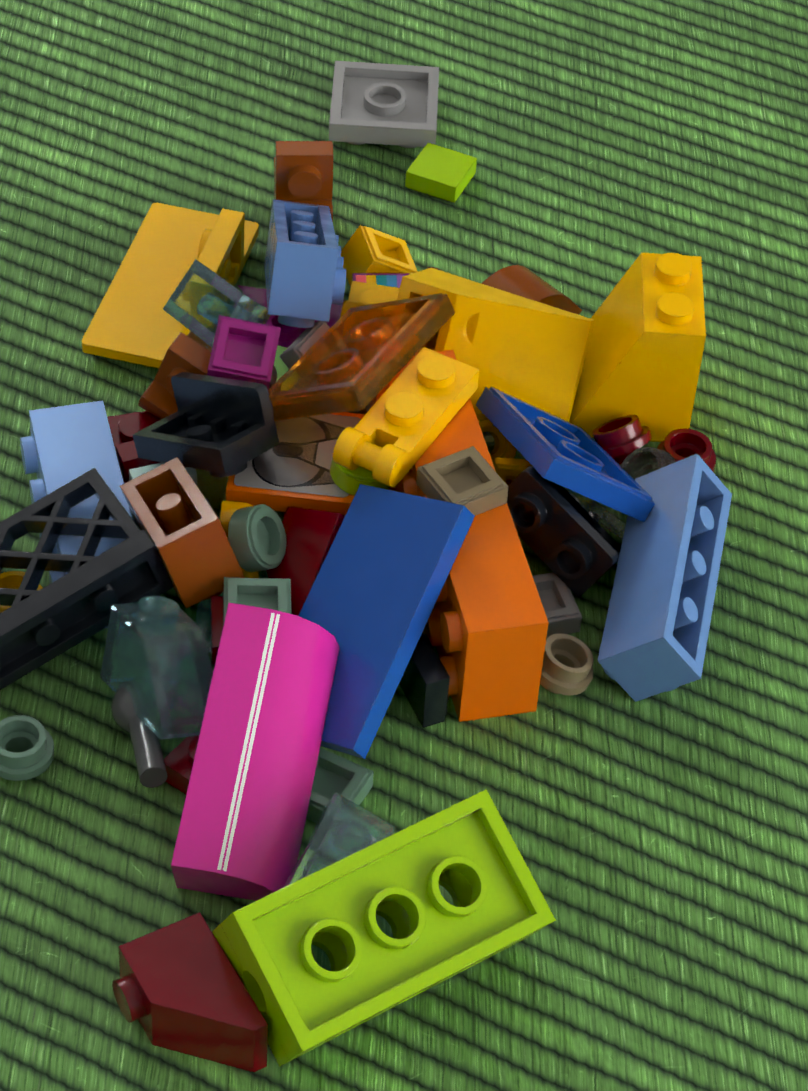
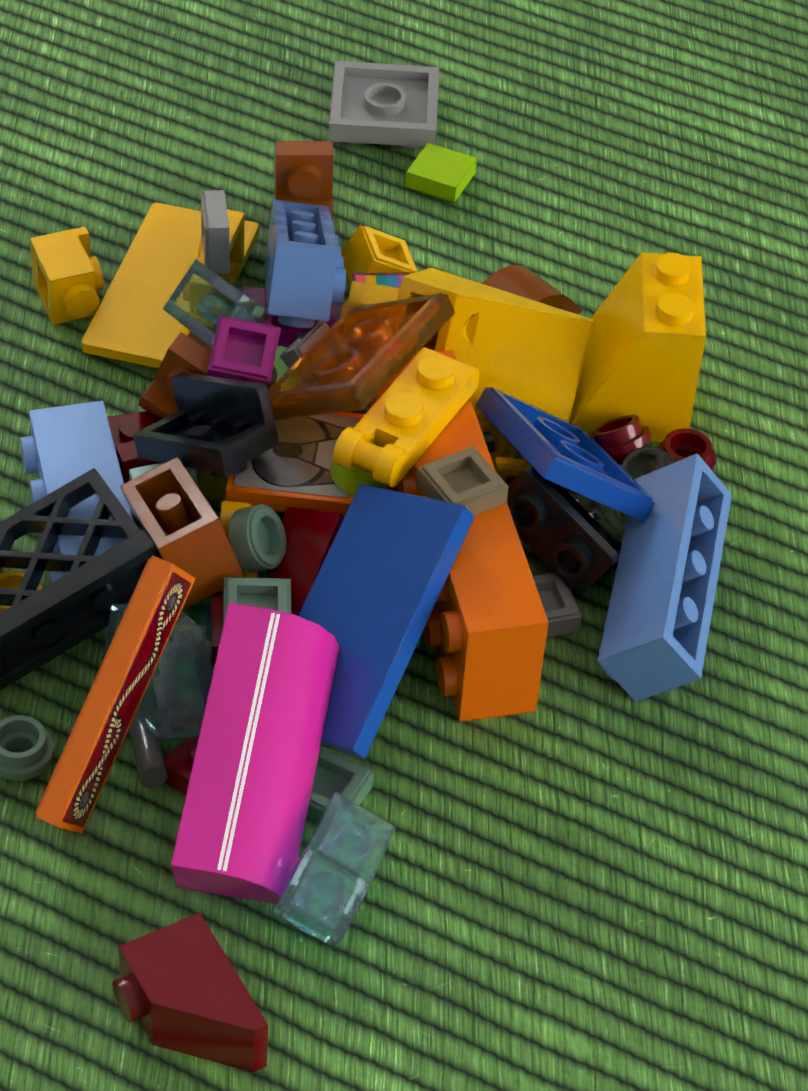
(66, 275): none -> yellow brick
(115, 695): none -> tile
(215, 231): none -> light grey tile
(399, 880): lime brick -> none
(426, 684): black tile -> none
(566, 665): dark tan plate -> none

